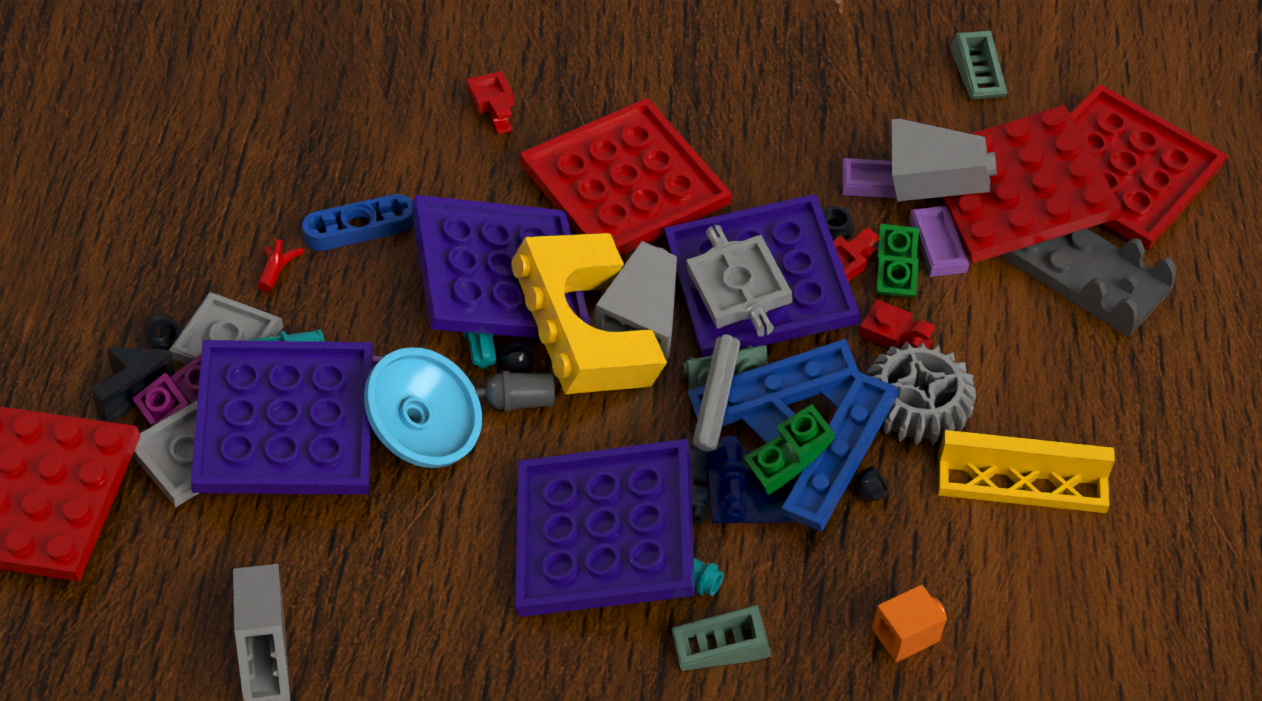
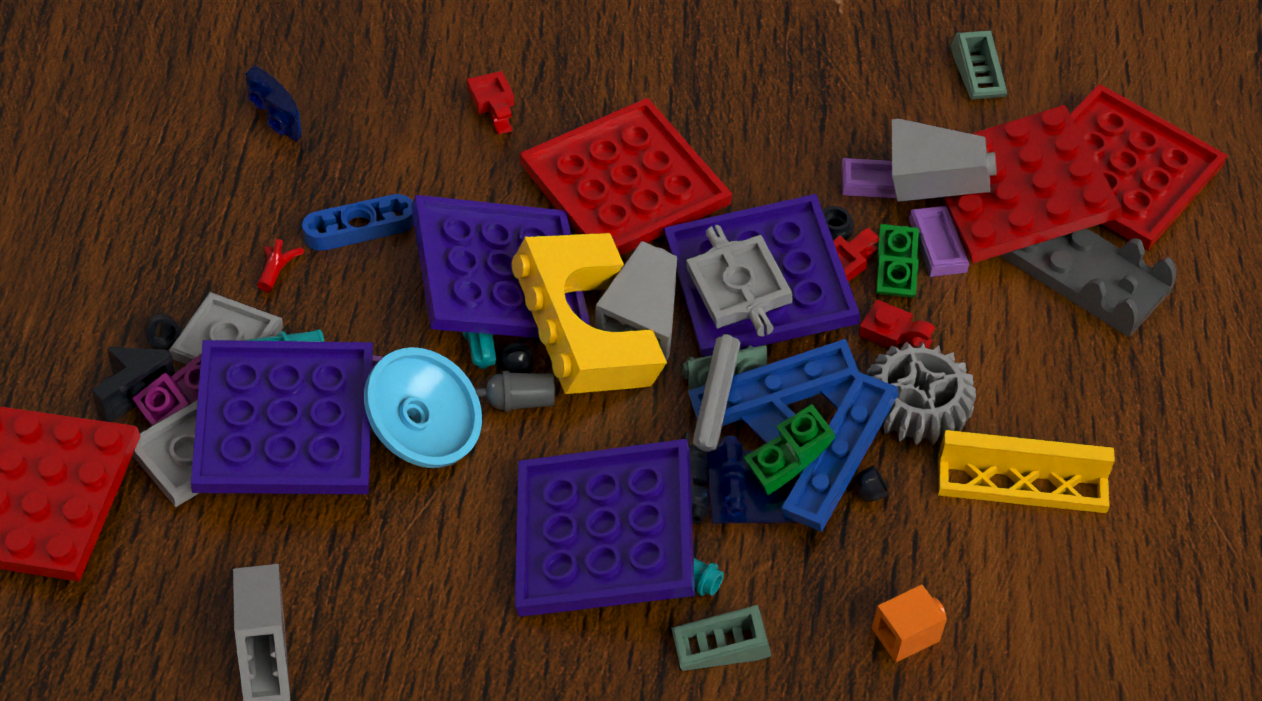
(280, 107): none -> clear blue slope

